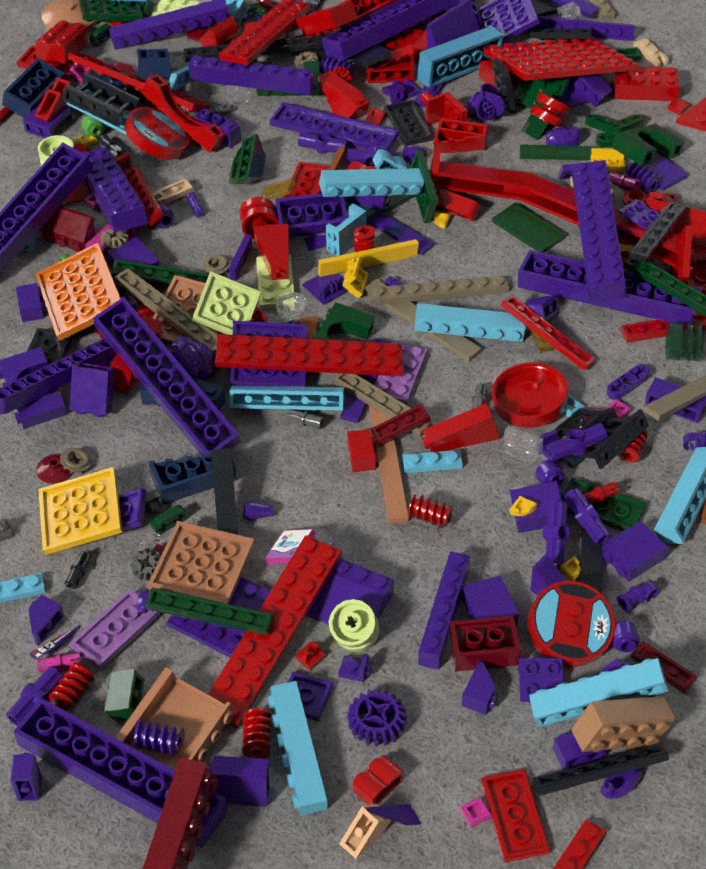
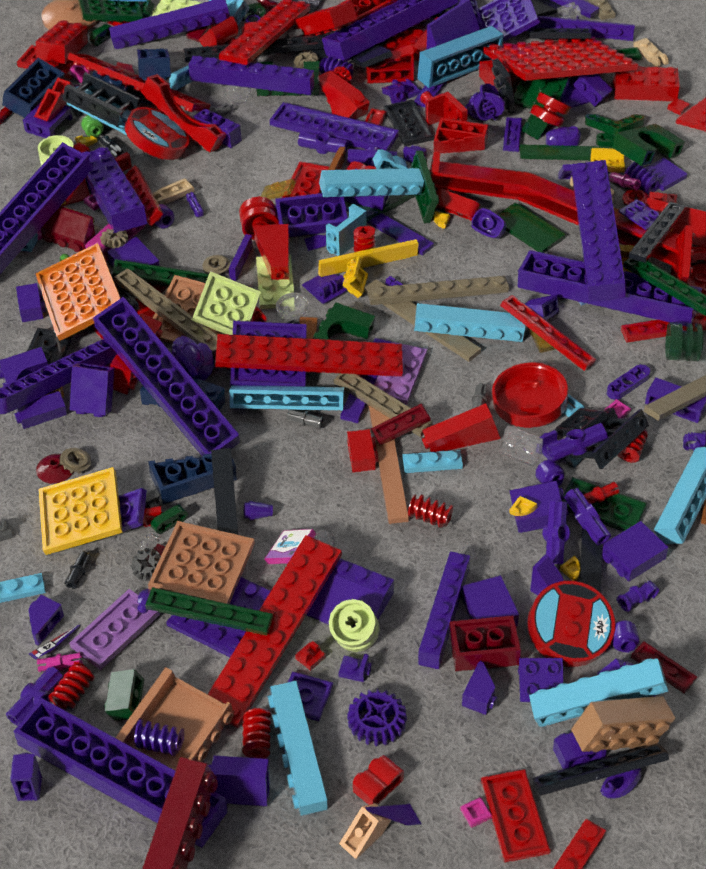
(150, 514): none -> red tile
(248, 162): dark green wedge -> none
(488, 223): none -> dark purple piece
(512, 134): none -> dark purple tile

